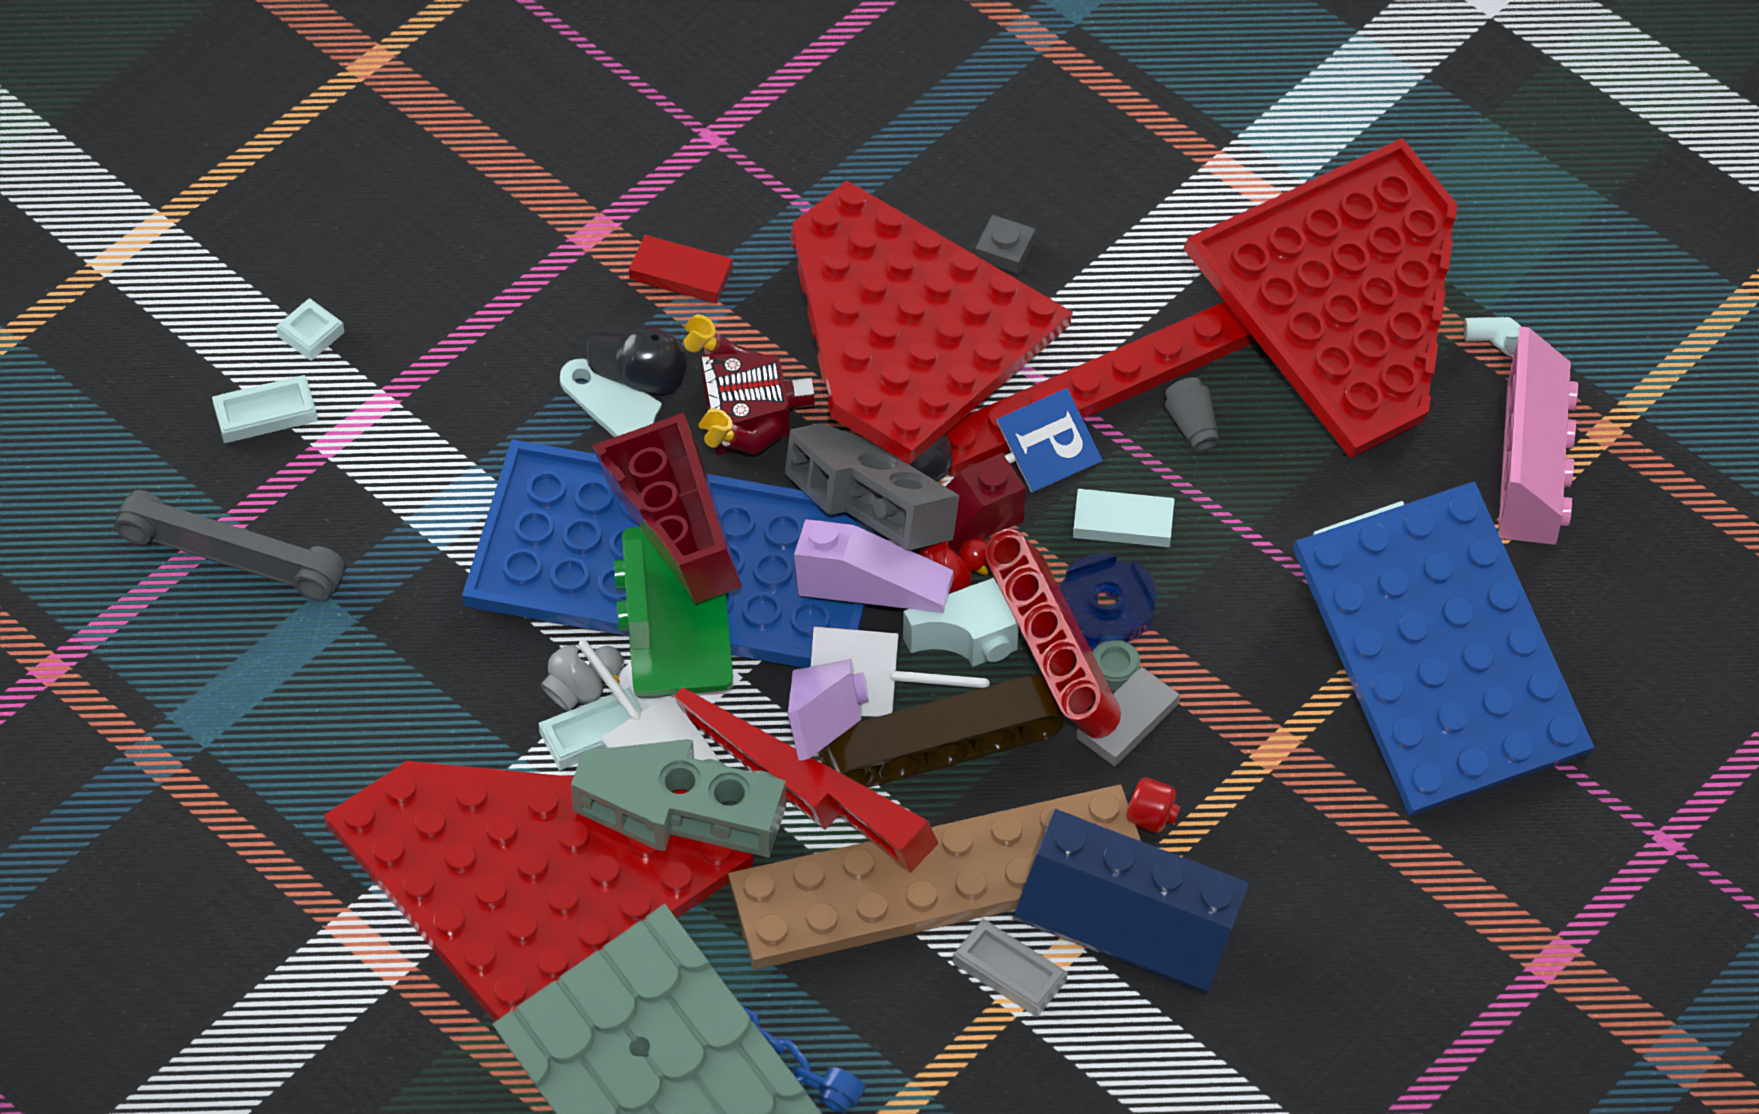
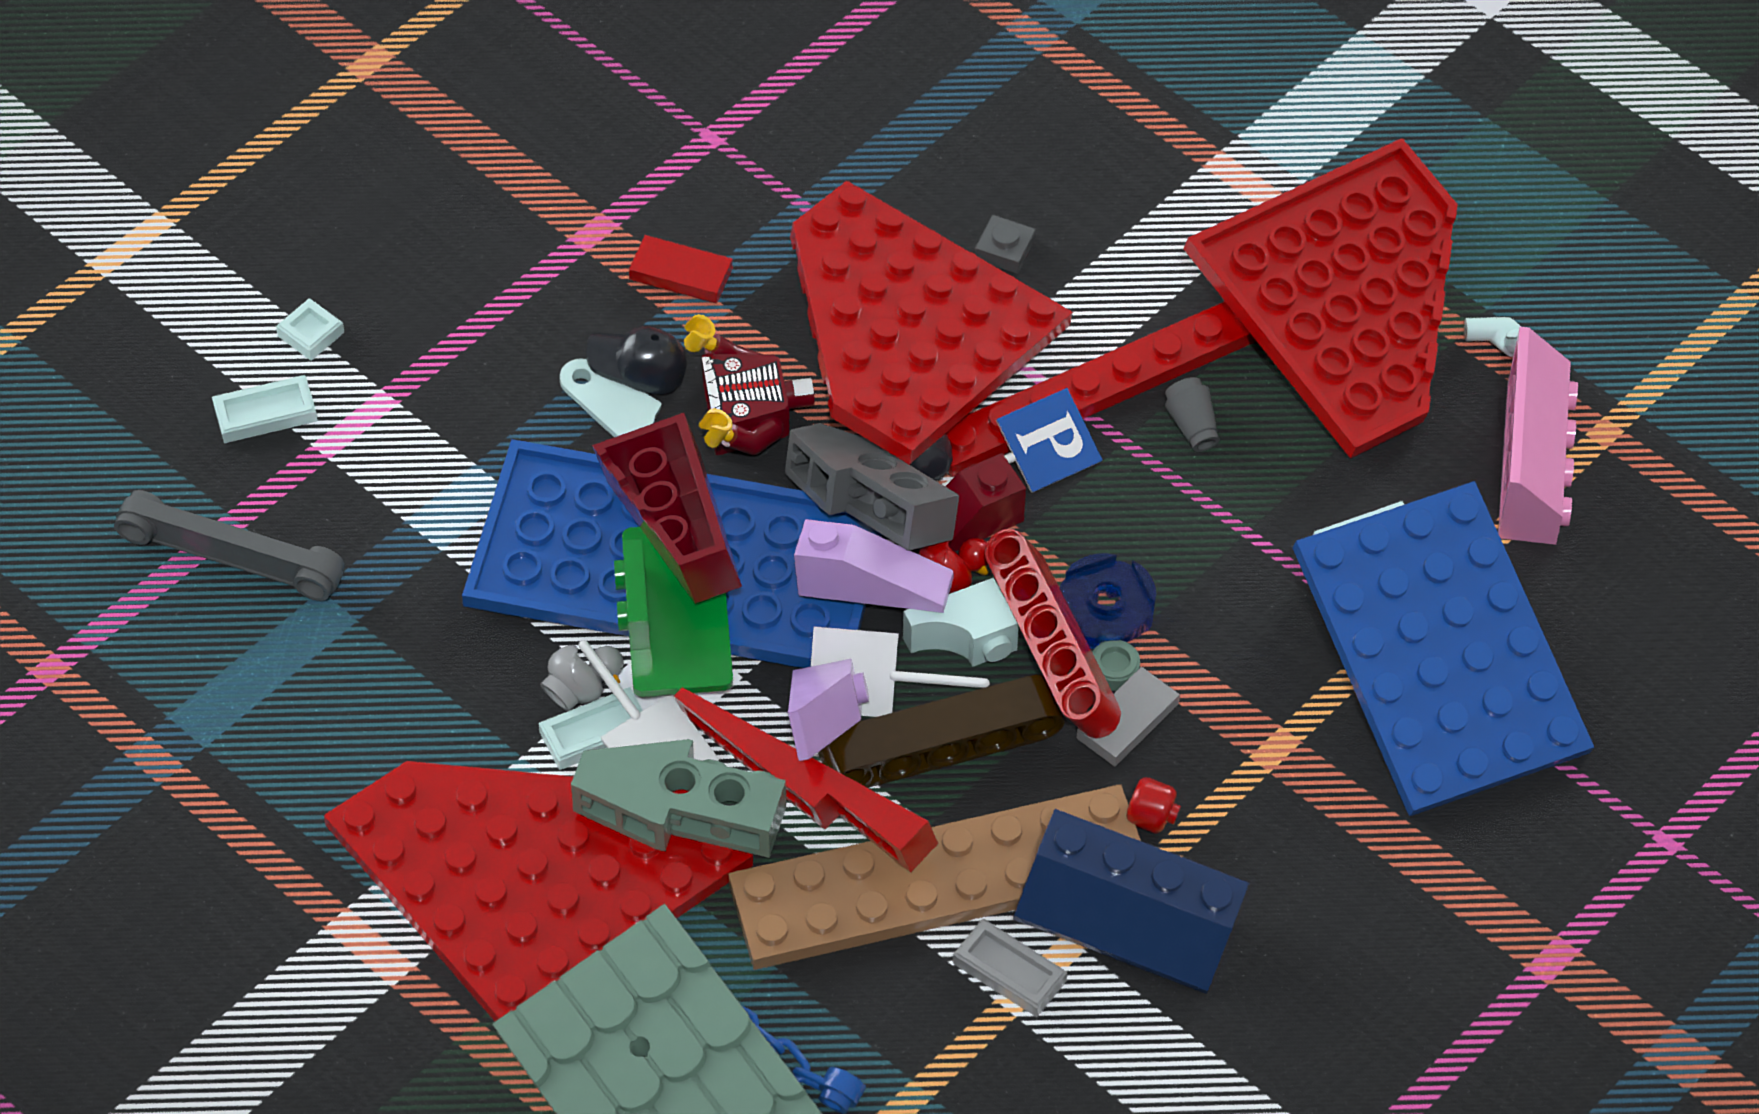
(1123, 518): light aqua tile -> none

